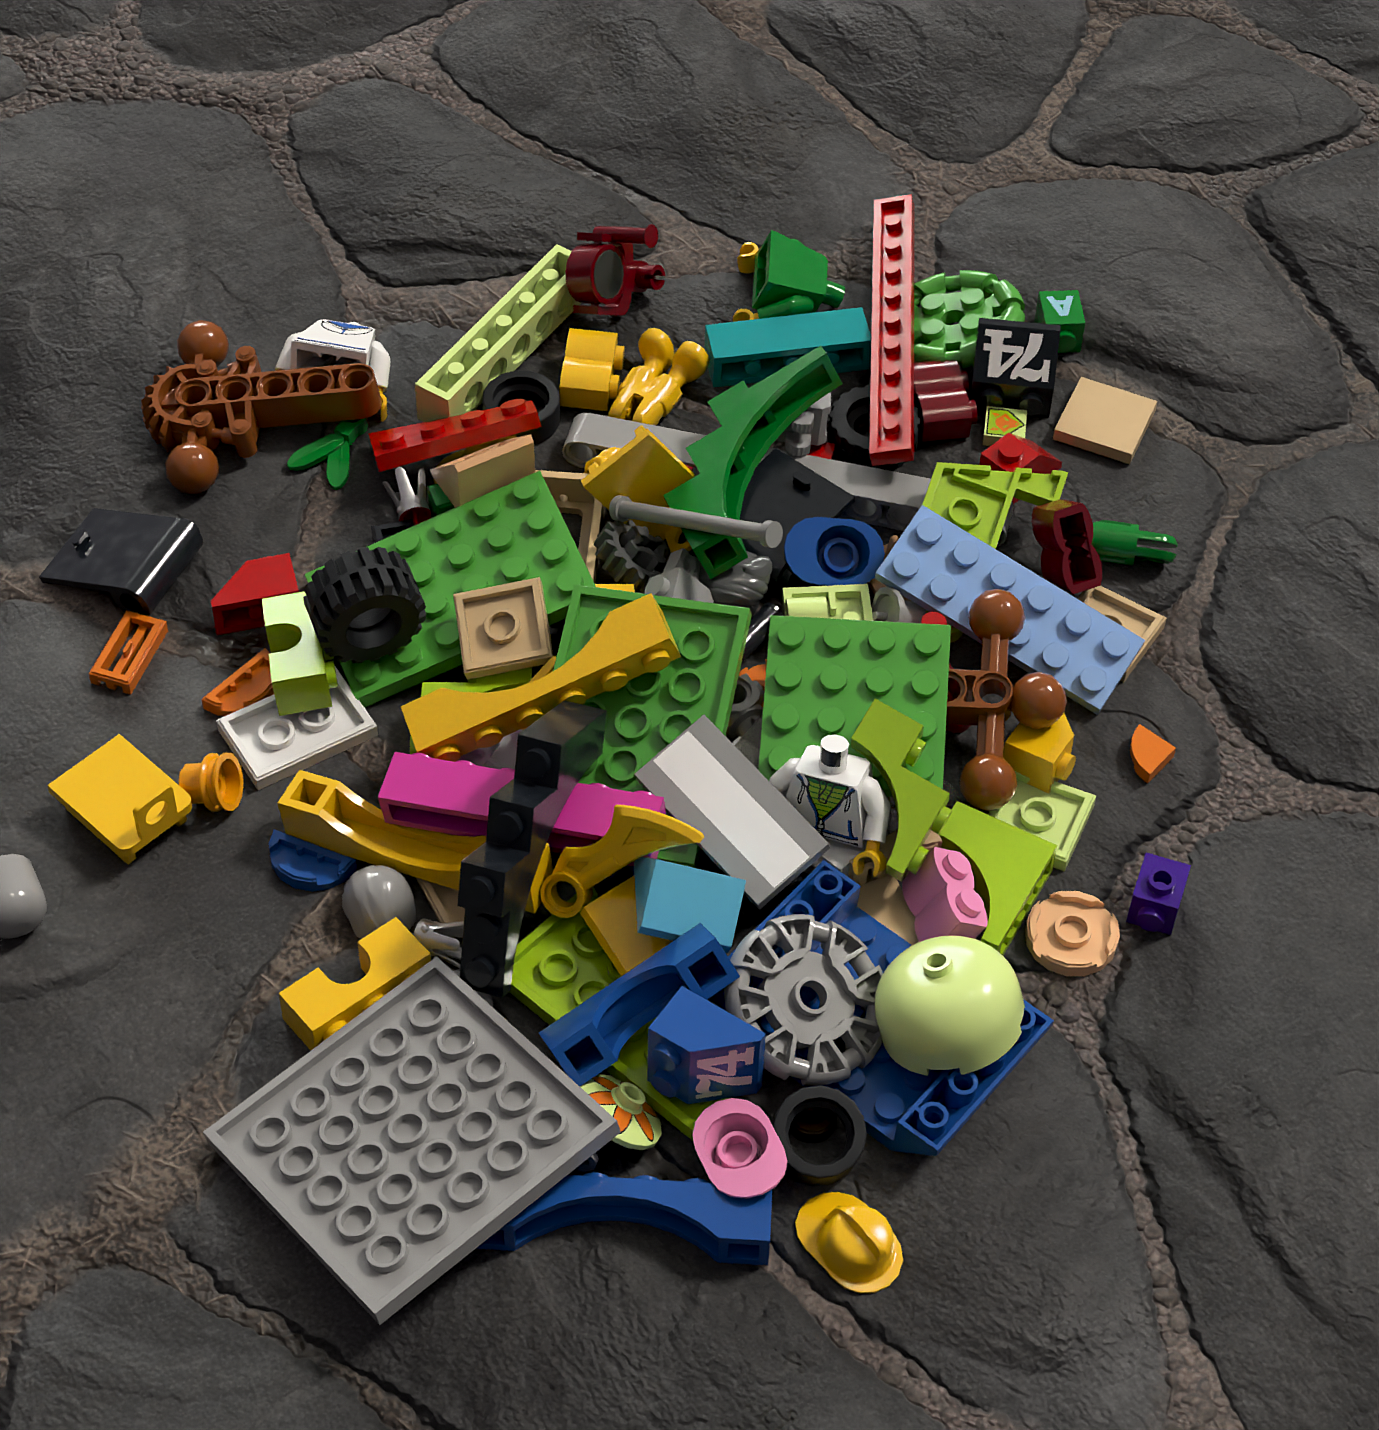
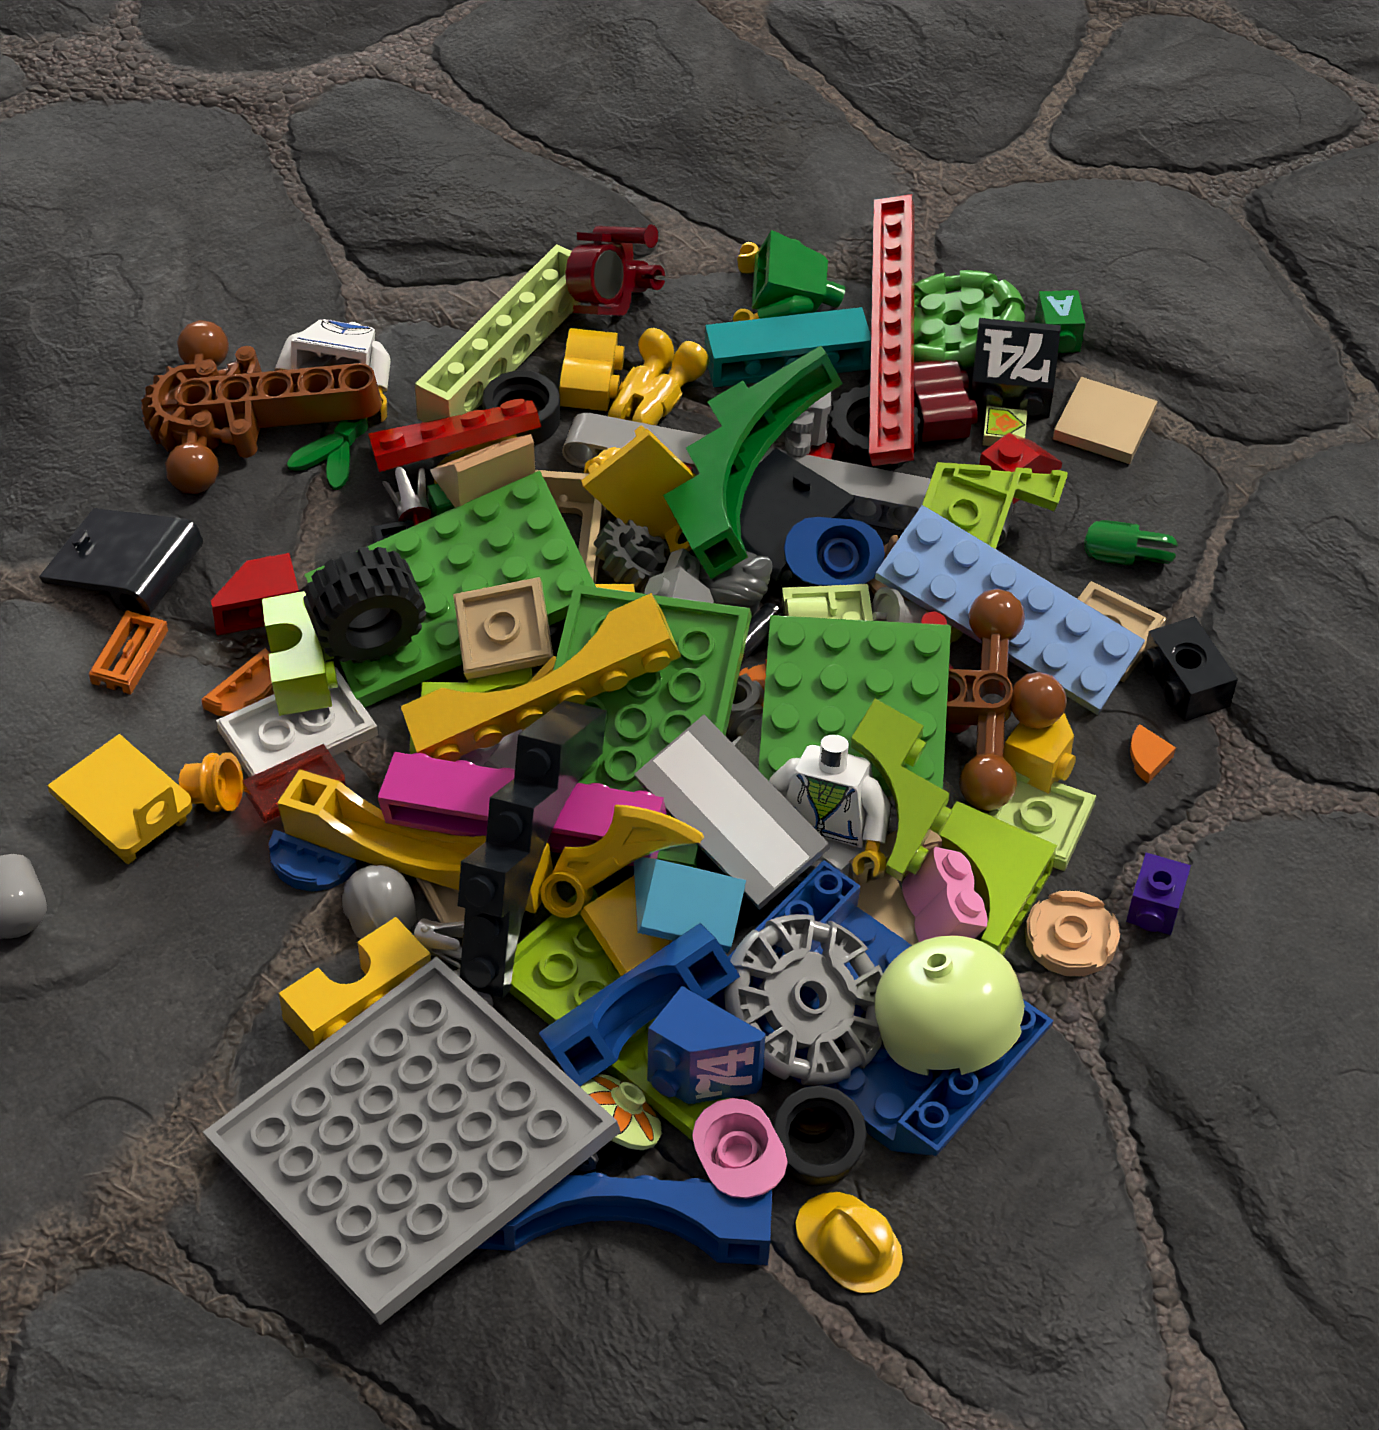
(269, 785): none -> clear red plate
(768, 533): light grey bar -> none
(1066, 537): dark red brick -> none
(1189, 669): none -> black brick

